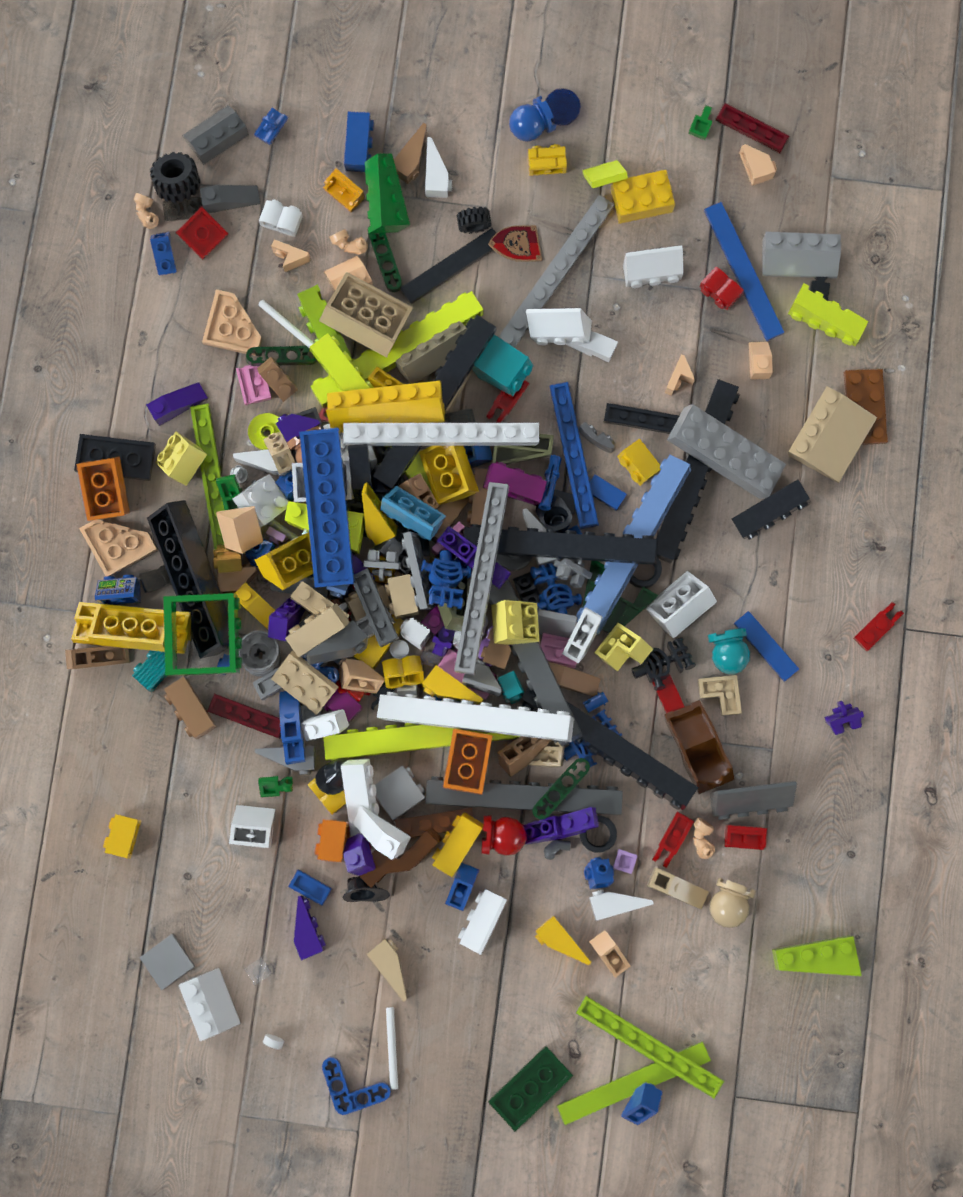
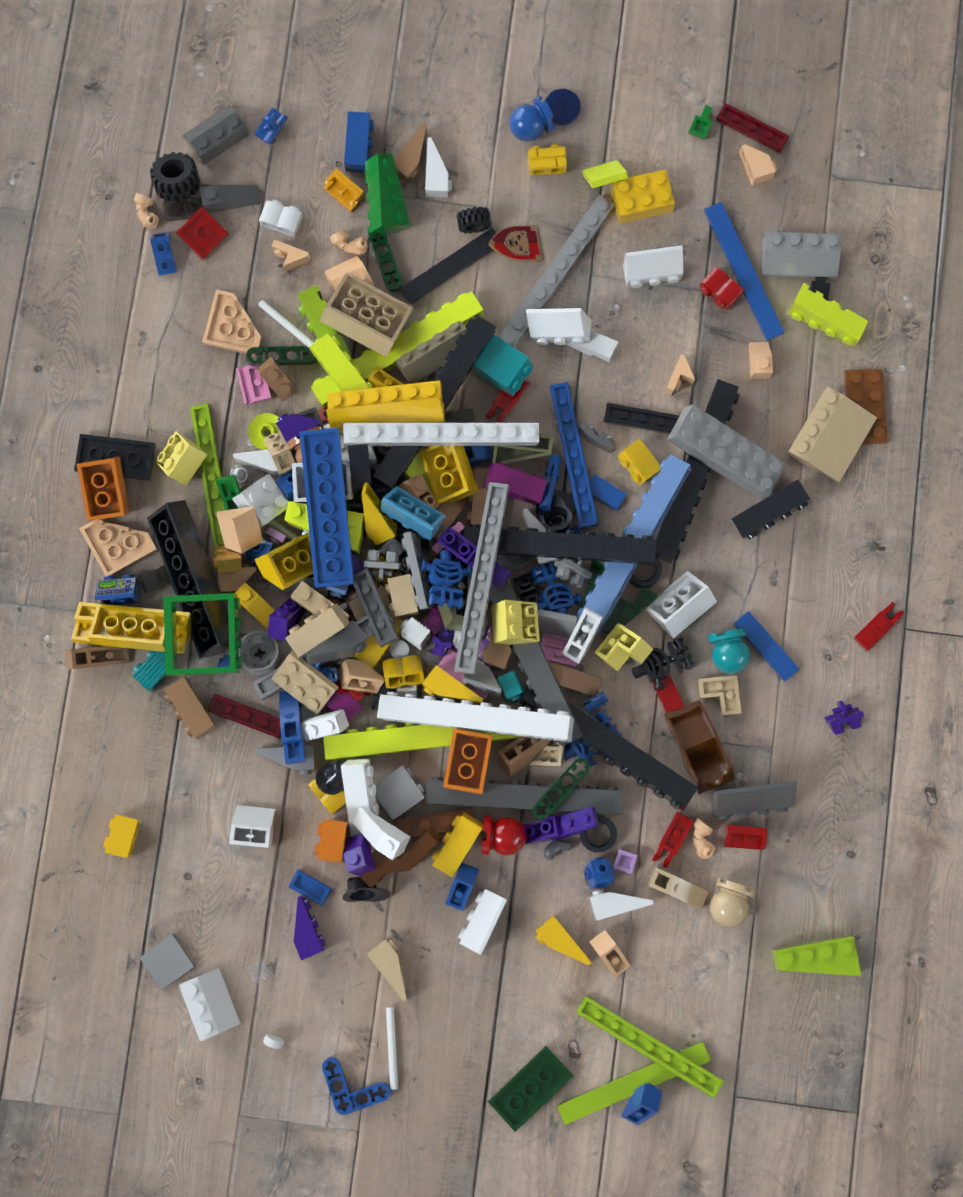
(176, 403): dark purple slope -> none
(272, 786): green plate -> none

